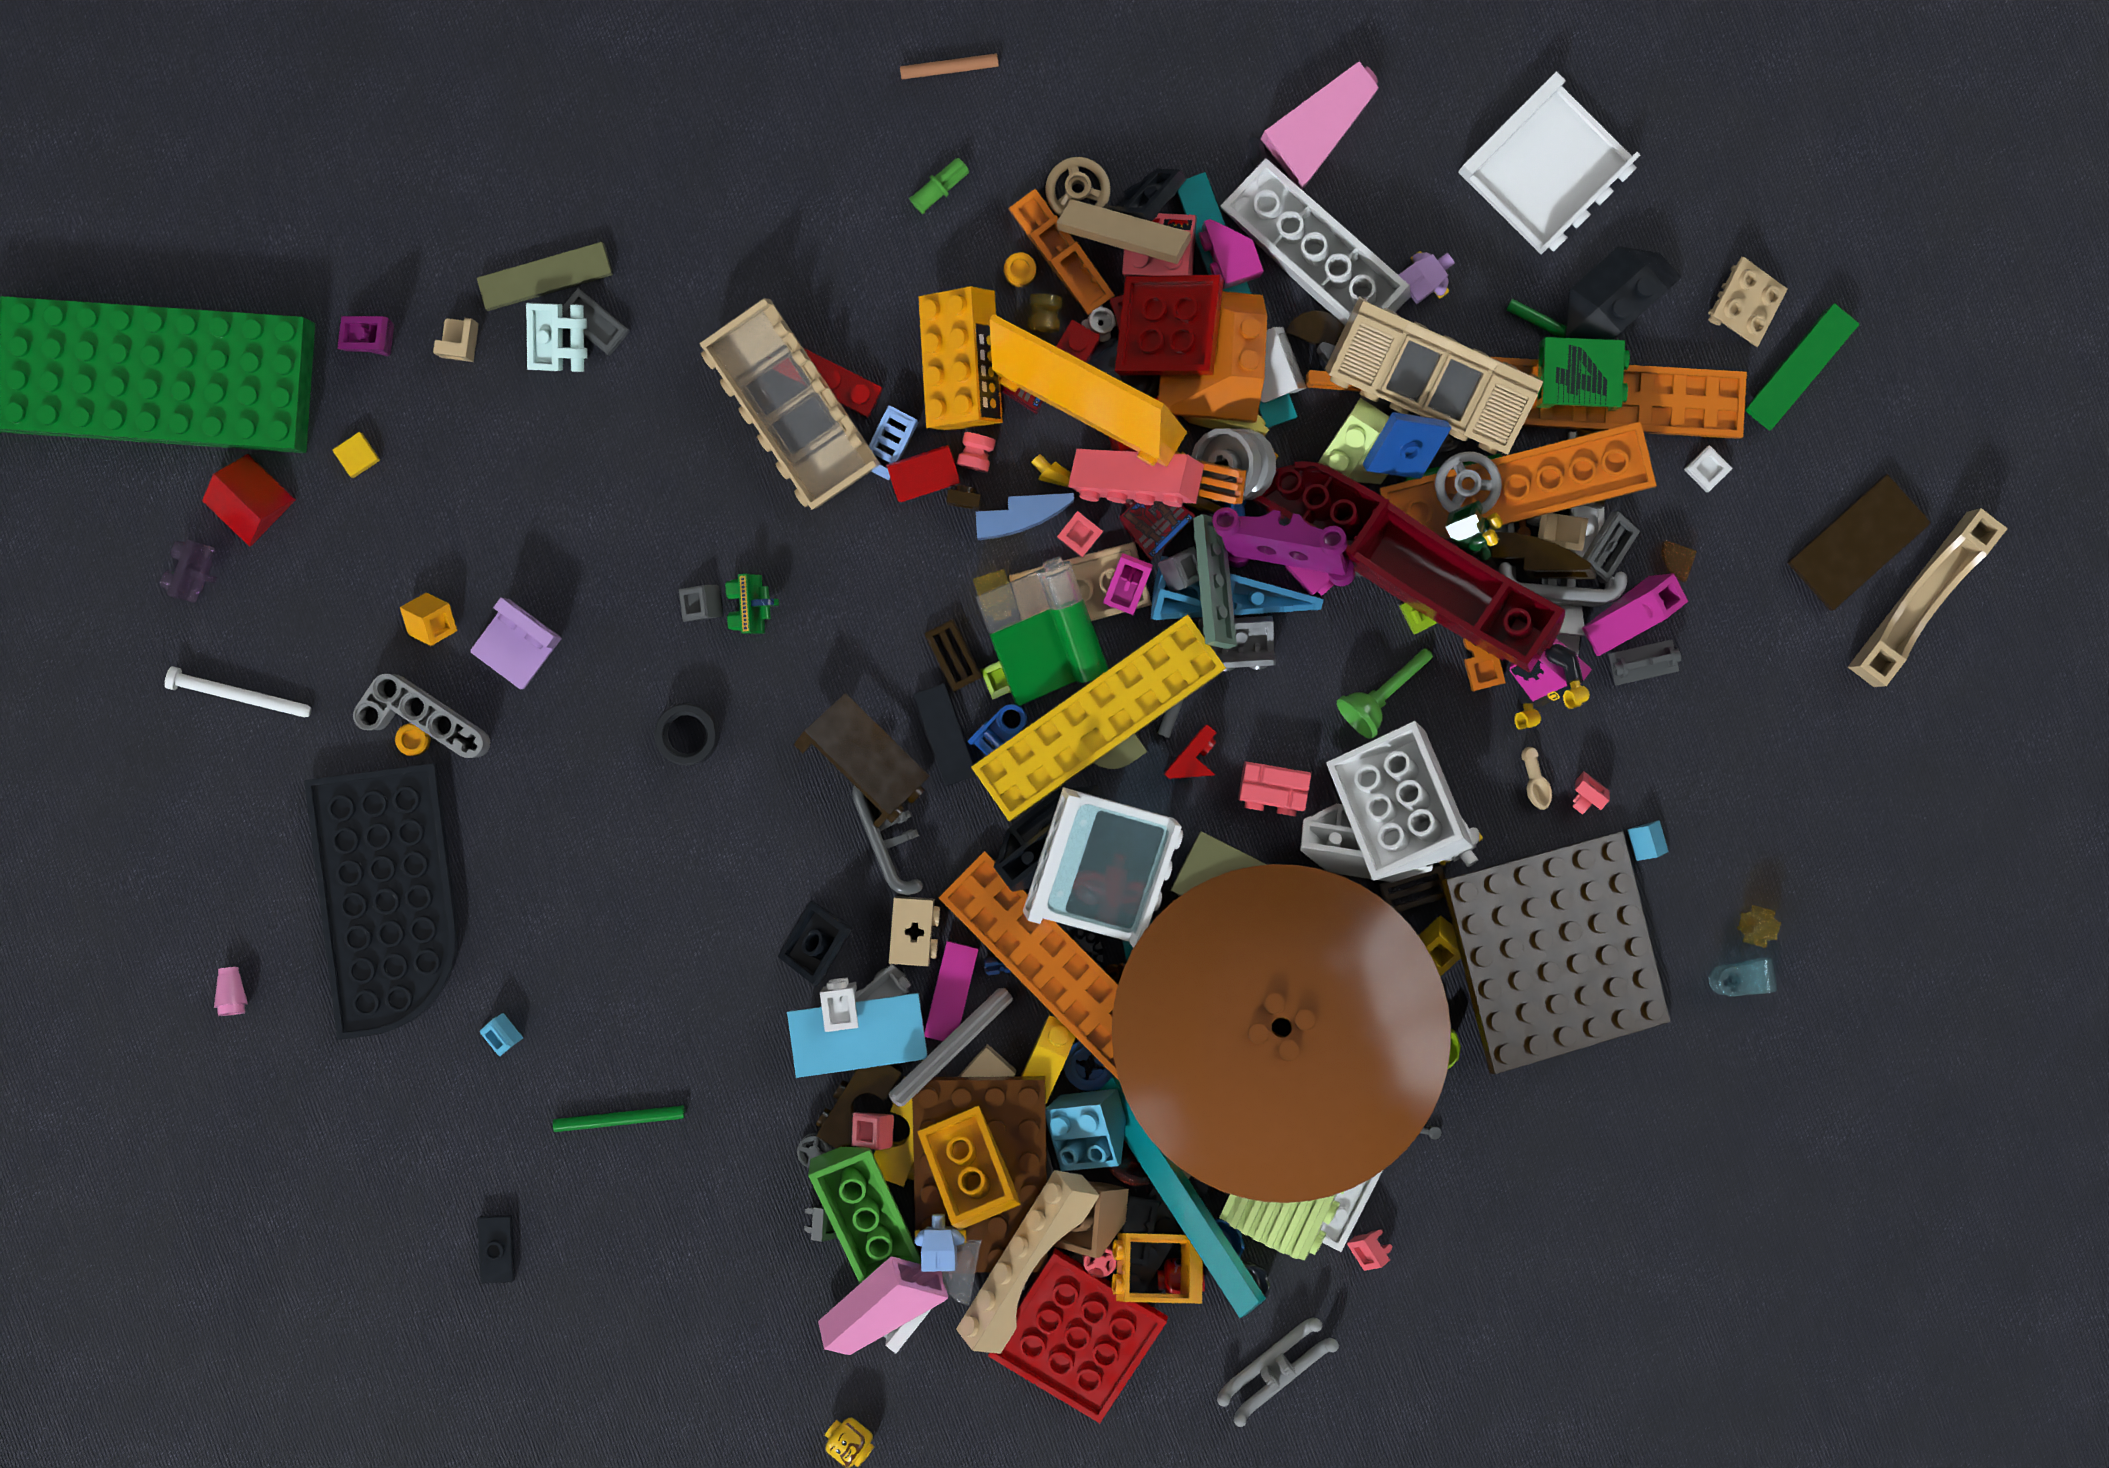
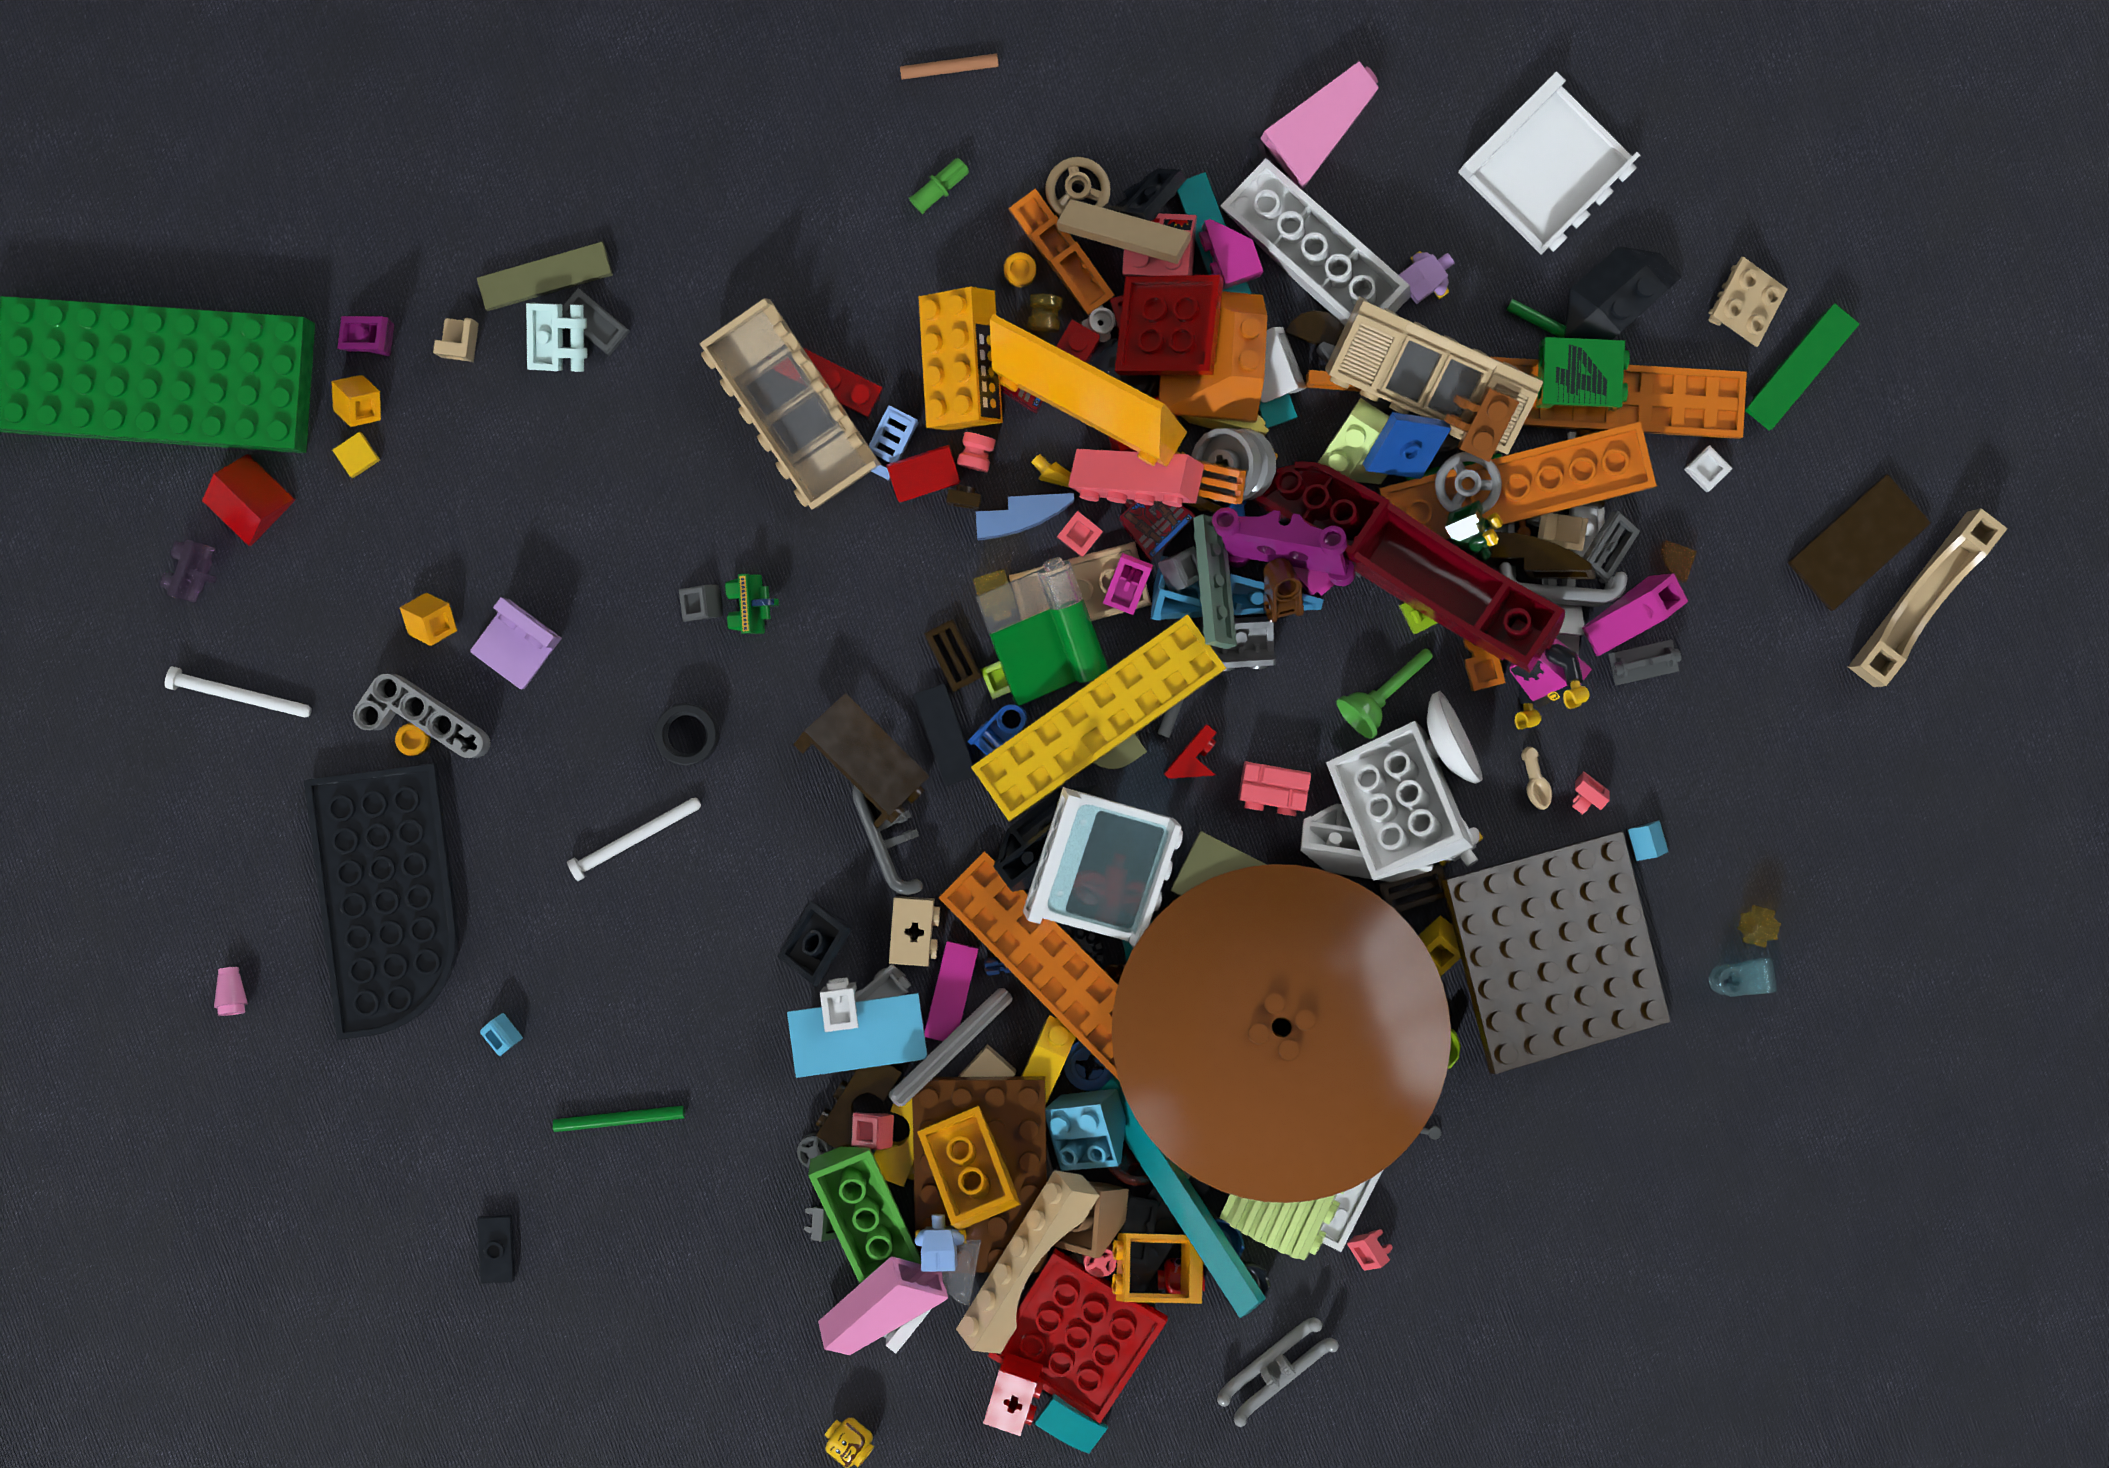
(356, 400): none -> light orange panel
(579, 867): none -> white bar
(1013, 1394): none -> brick
(1070, 1425): none -> teal slope
(1282, 590): none -> reddish brown piece
(1450, 740): none -> white dish
(1487, 423): none -> dark orange hinge

